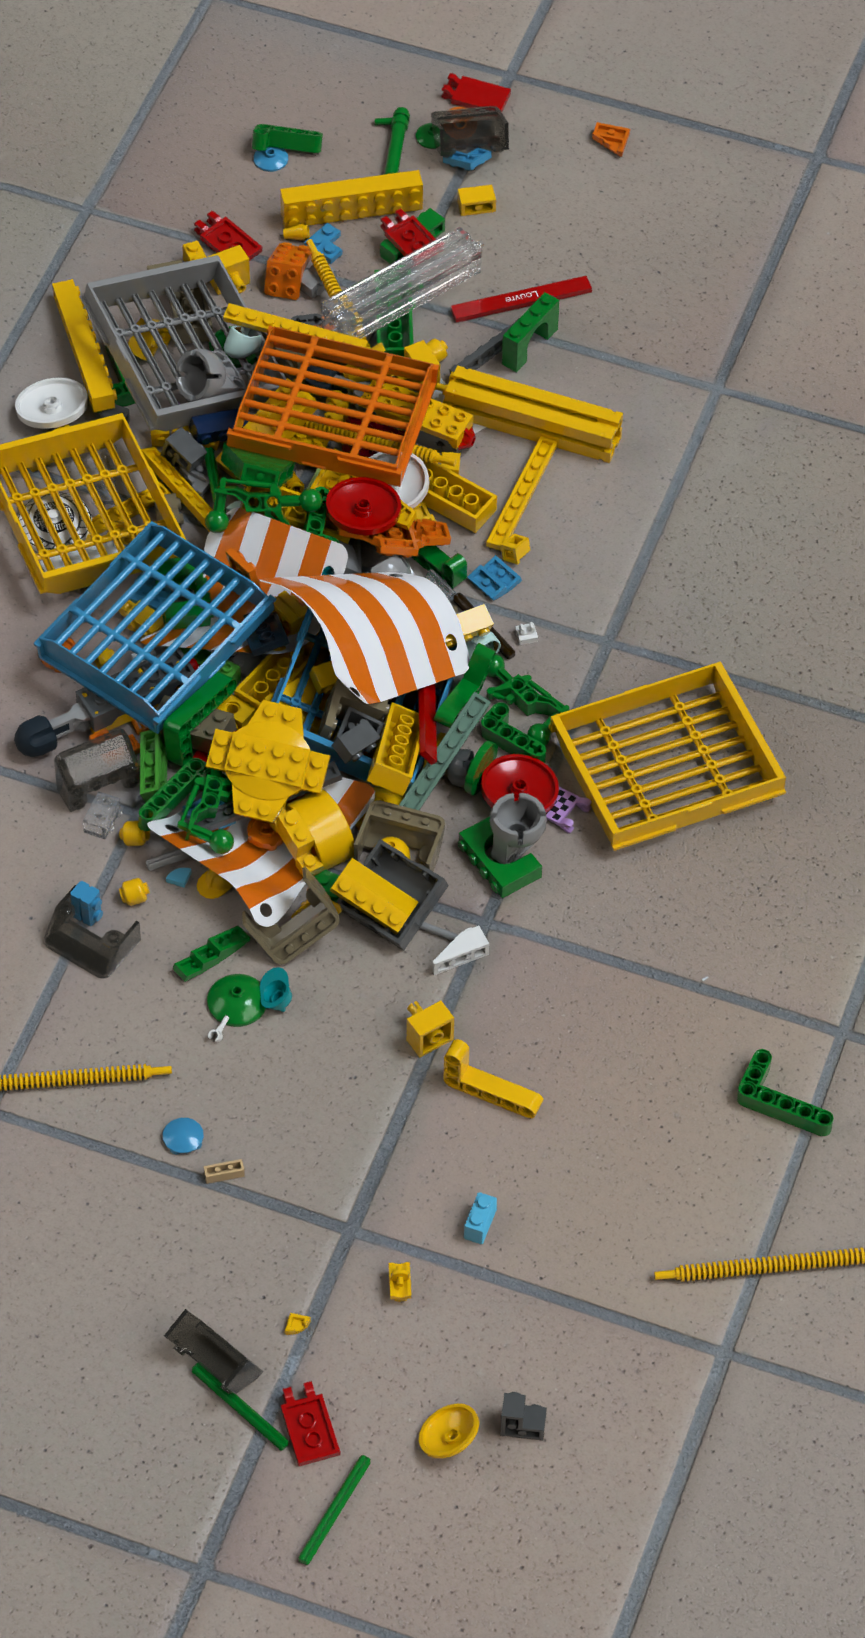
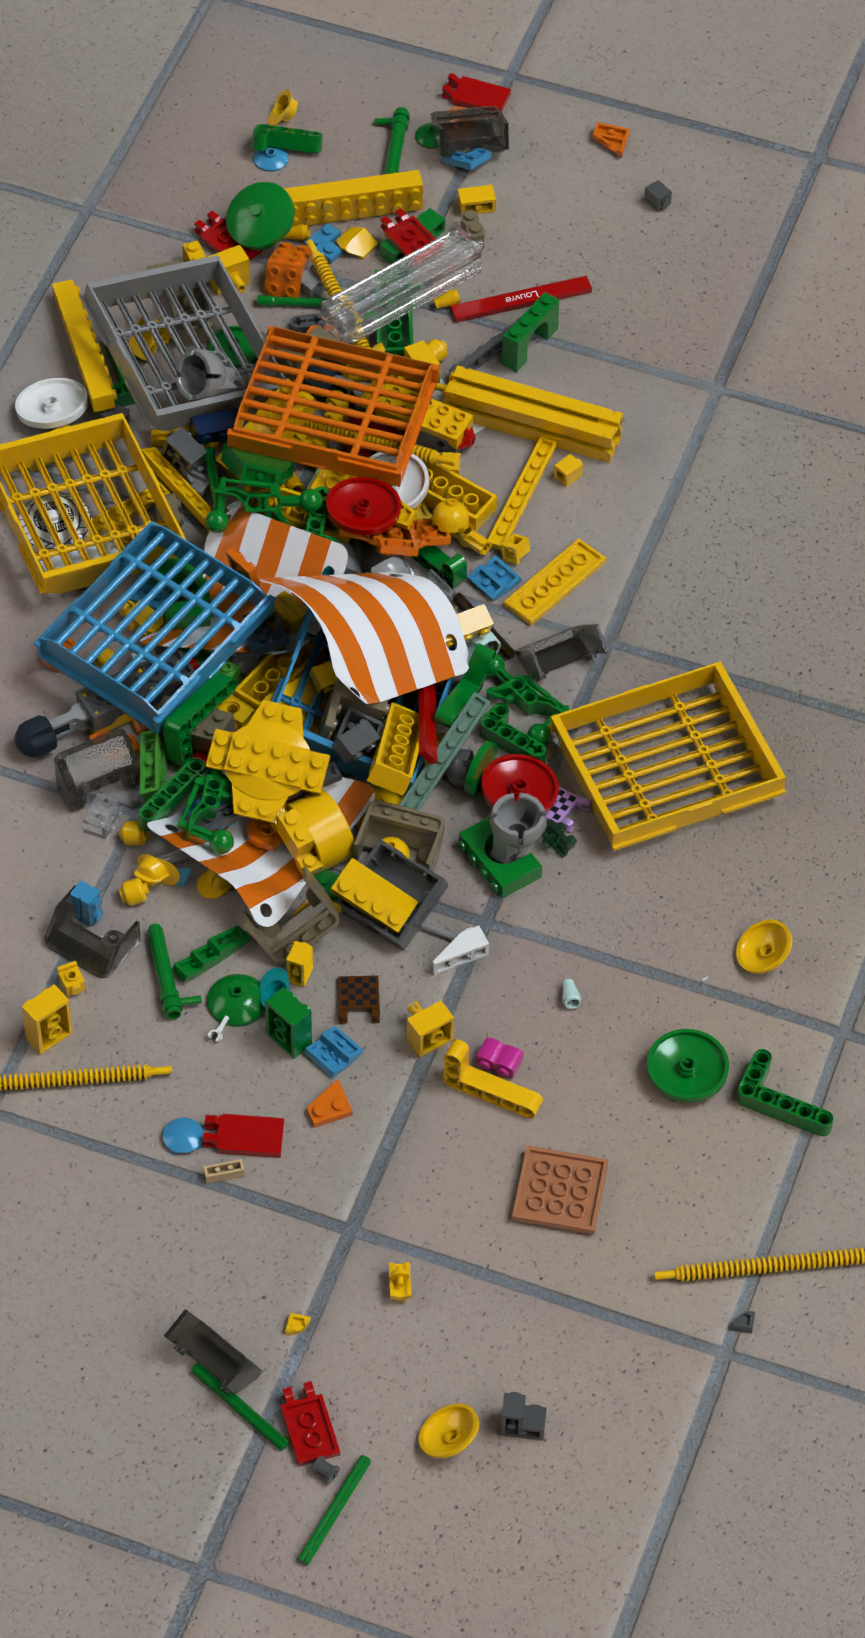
(47, 1019): none -> yellow brick
(71, 979): none -> yellow brick
(156, 871): none -> yellow piece
(169, 996): none -> green cylinder
(239, 344): light aqua piece -> none
(245, 1135): none -> red tile
(260, 215): none -> green dish
(261, 321): yellow plate -> none
(265, 300): none -> green piece
(284, 108): none -> yellow piece
(288, 1022): none -> green brick
(299, 963): none -> yellow brick
(325, 1469): none -> dark grey bush
(329, 1106): none -> orange wing
(333, 1051): none -> dark azure slope
(357, 242): none -> yellow slope
(358, 994): none -> reddish brown flag
(447, 299): none -> yellow cone
(450, 516): none -> yellow cylinder
(470, 223): none -> dark tan brick
(473, 540): none -> yellow piece
(480, 1218): medium azure brick -> none
(499, 1058): none -> dark pink brick
(526, 633): white tile -> none
(554, 582): none -> yellow tile
(555, 838): none -> clear green hips
(560, 1190): none -> nougat plate
(561, 649): none -> clear smoke windscreen
(568, 470): none -> yellow brick
(570, 996): none -> light aqua cone
(658, 195): none -> dark grey brick
(687, 1065): none -> green dish
(744, 1322): none -> dark grey tile
(764, 946): none -> yellow dish

